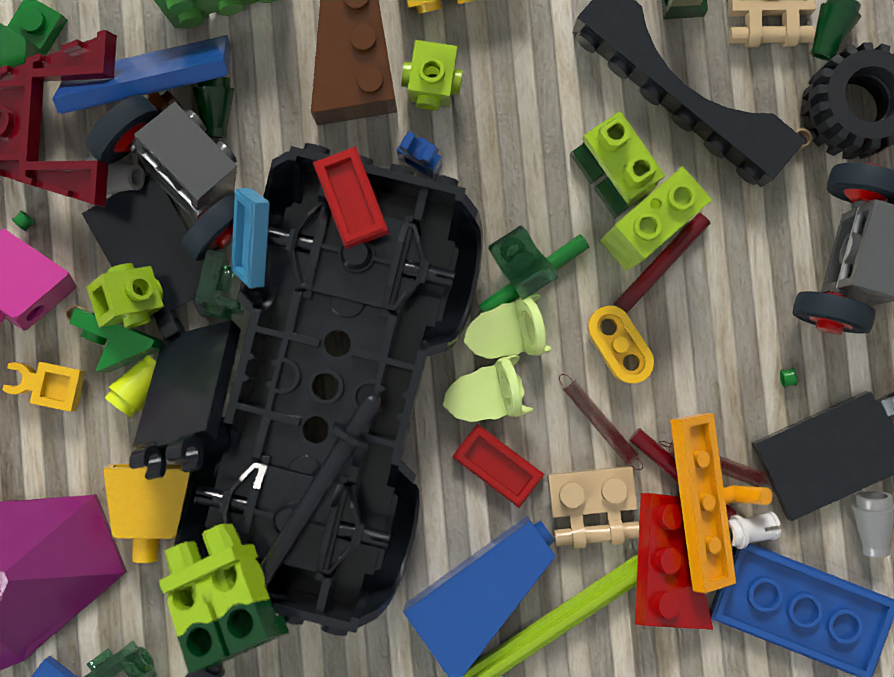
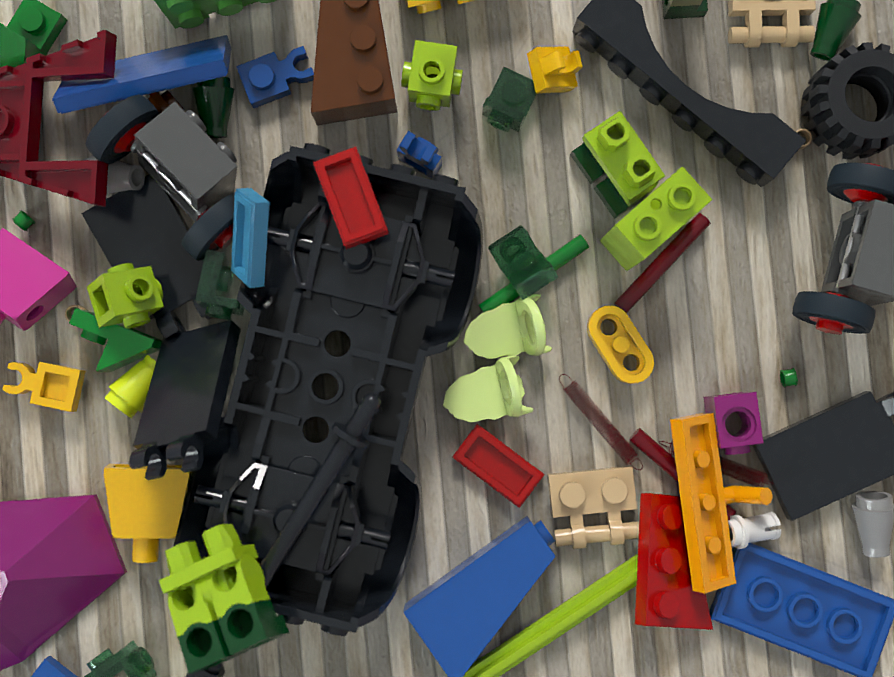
(268, 78): none -> blue plate
(509, 101): none -> clear green bracket
(554, 69): none -> yellow tile
(747, 408): none -> magenta brick

